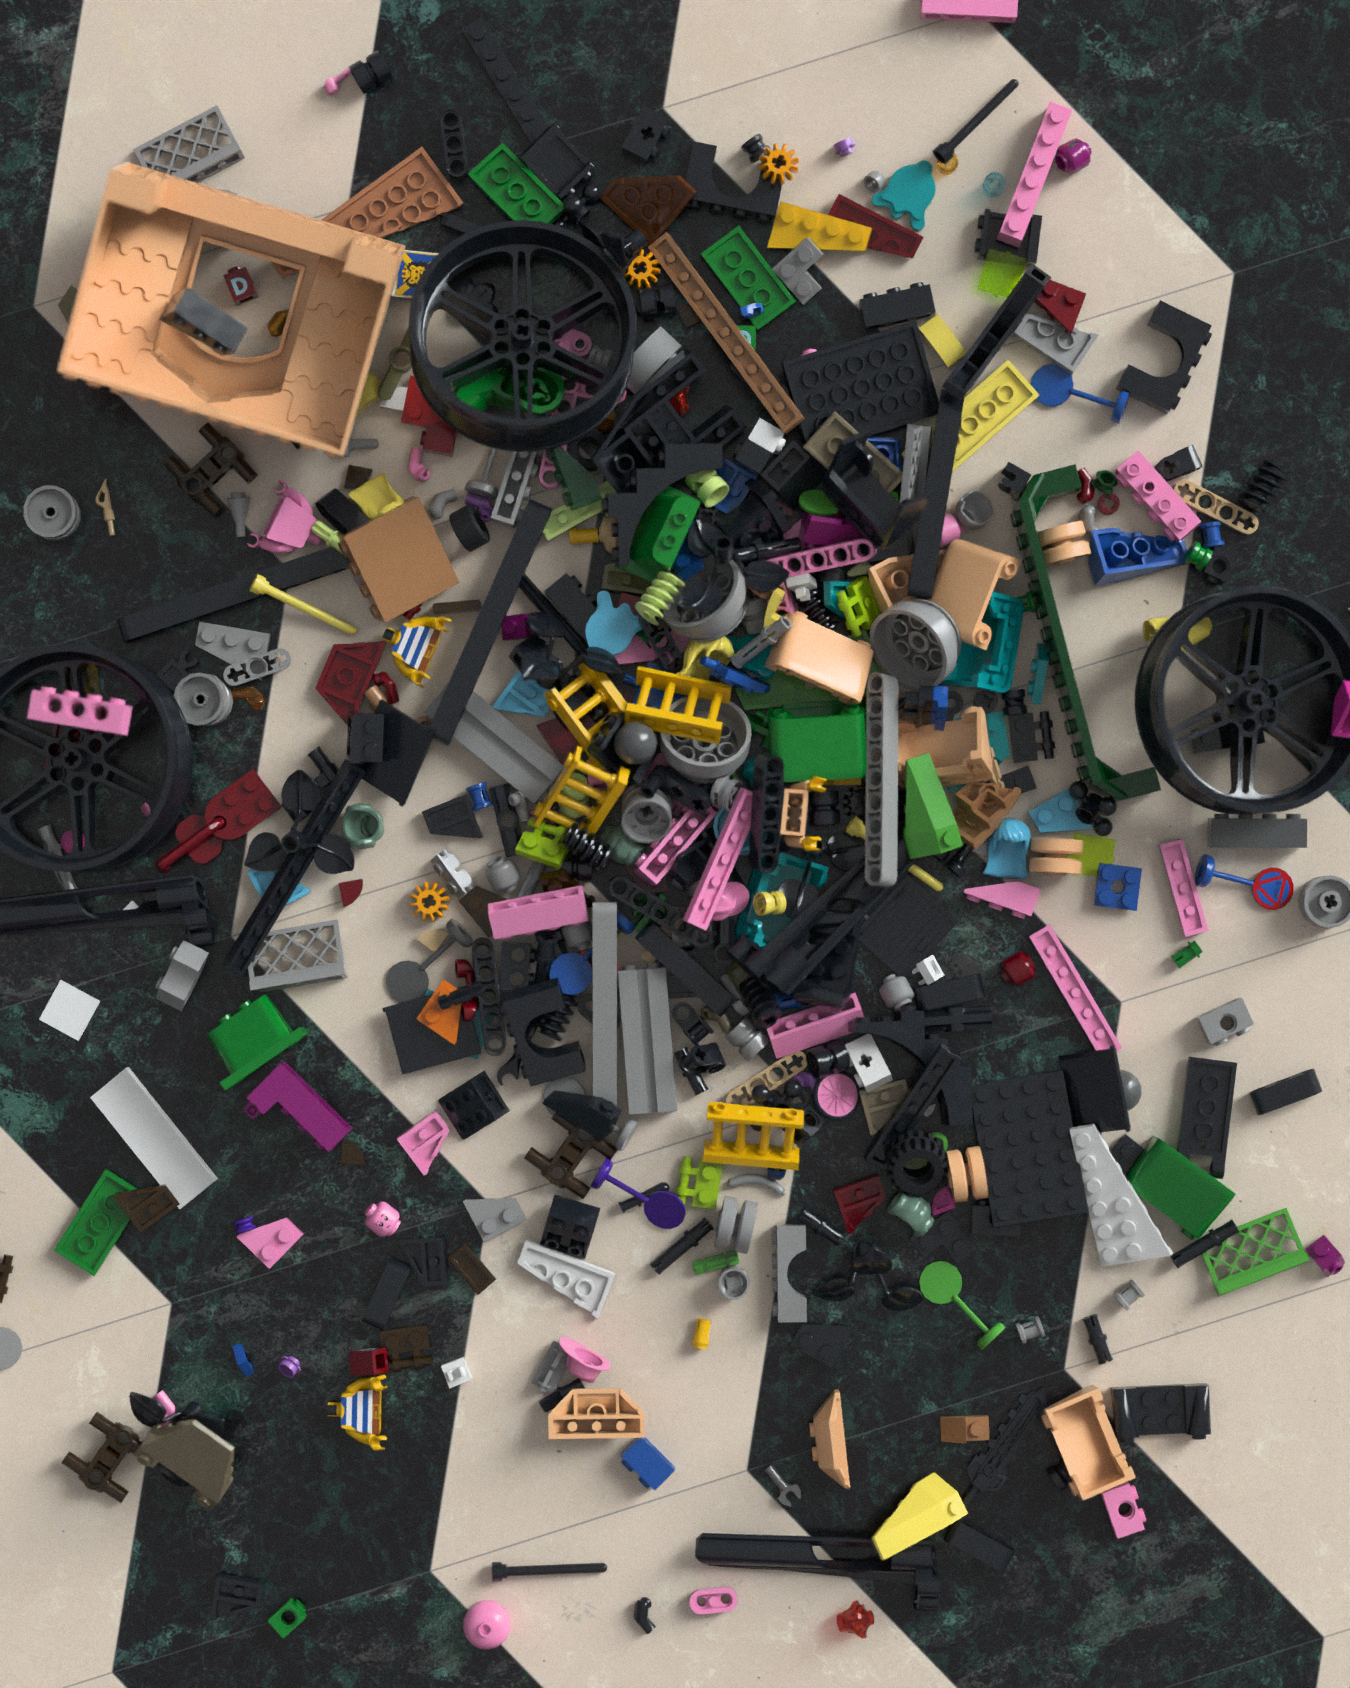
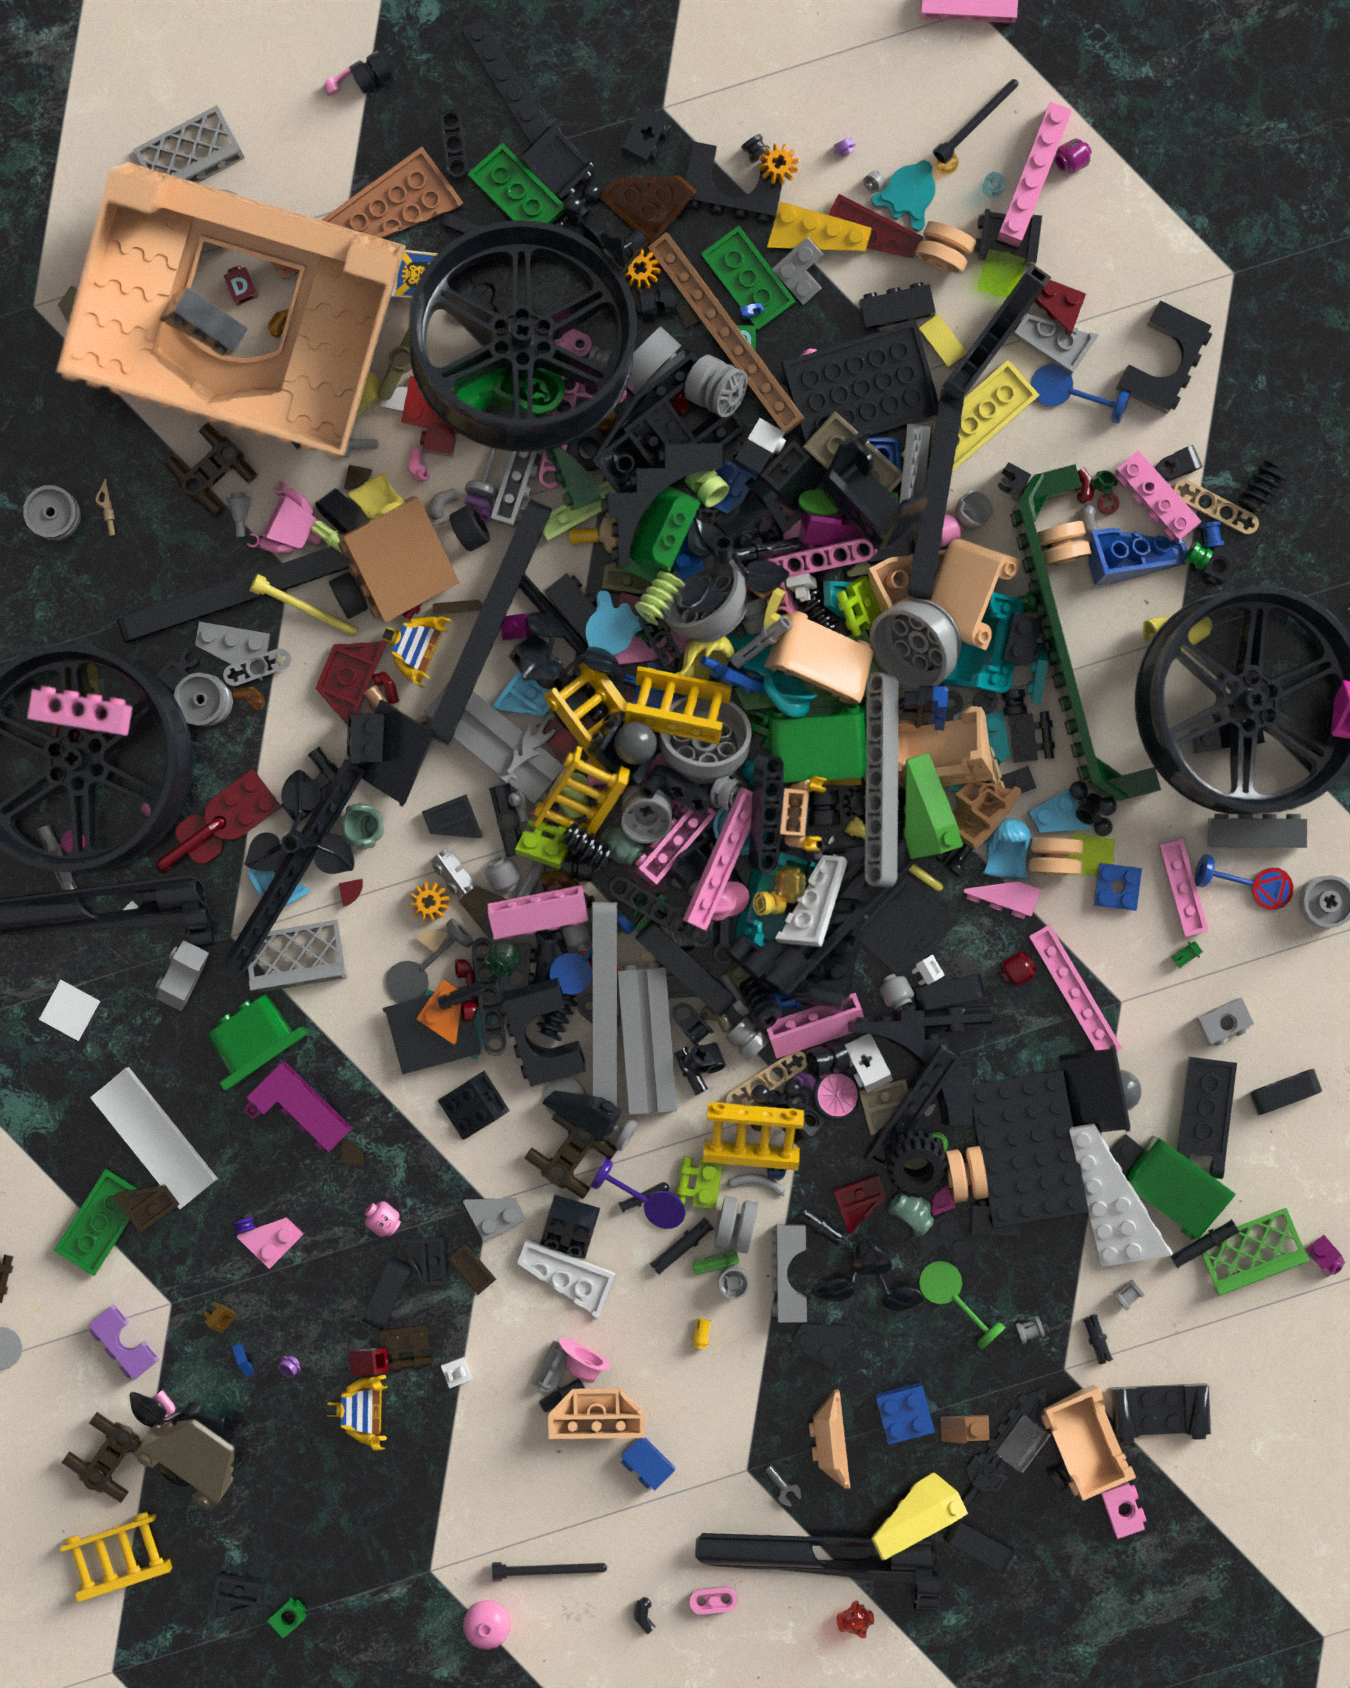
(107, 1329): none -> medium lavender arch
(133, 1574): none -> yellow fence
(220, 1317): none -> pearl gold tile
(348, 595): none -> black tyre
(424, 1140): bright pink wing -> none
(479, 796): blue bush -> none
(502, 958): none -> clear green head
(513, 1065): black piece -> none
(528, 744): none -> light grey piece
(716, 385): none -> light grey wheel
(788, 694): none -> teal piece
(789, 884): none -> clear yellow head
(813, 912): none -> white wing
(904, 1413): none -> blue brick
(945, 247): none -> light nougat wheel
(1021, 639): none -> black bracket
(1023, 1444): none -> clear panel

